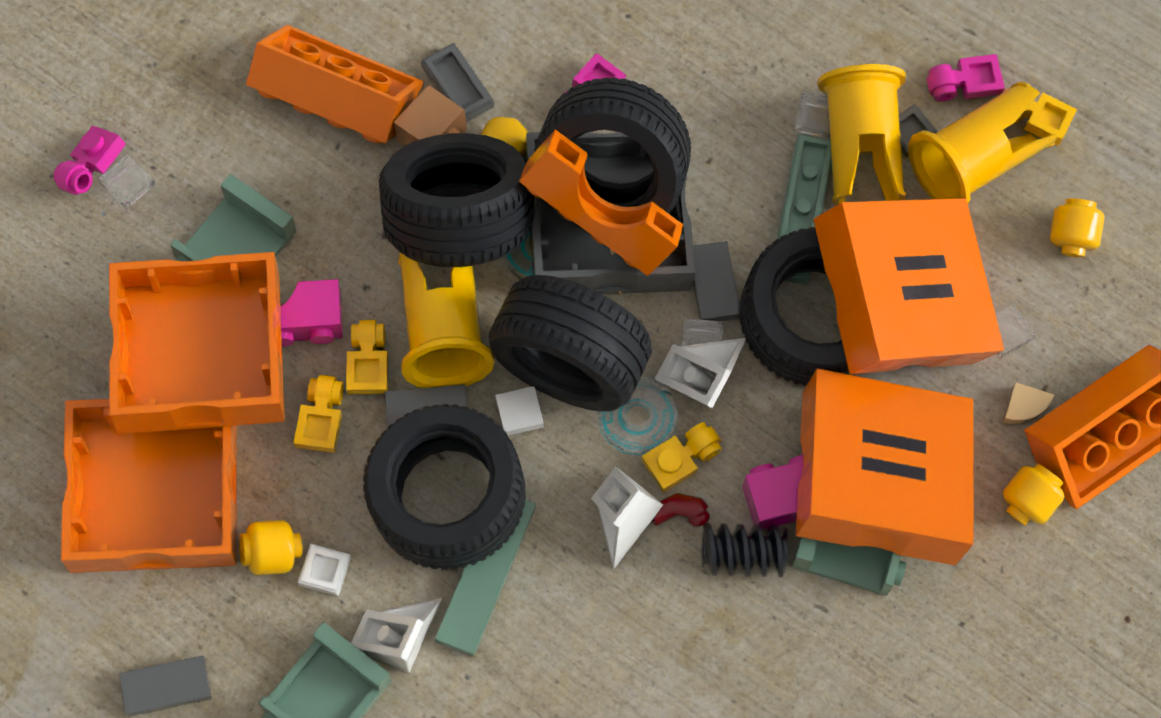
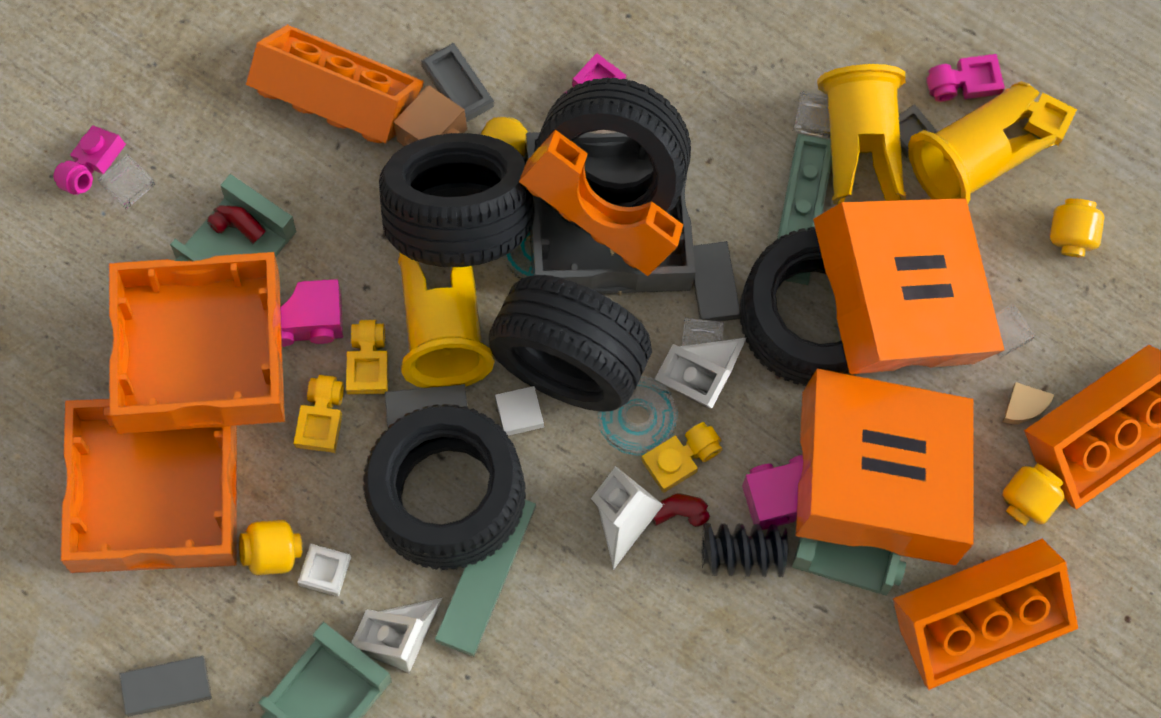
(236, 218): none -> dark red arm
(987, 613): none -> orange slope

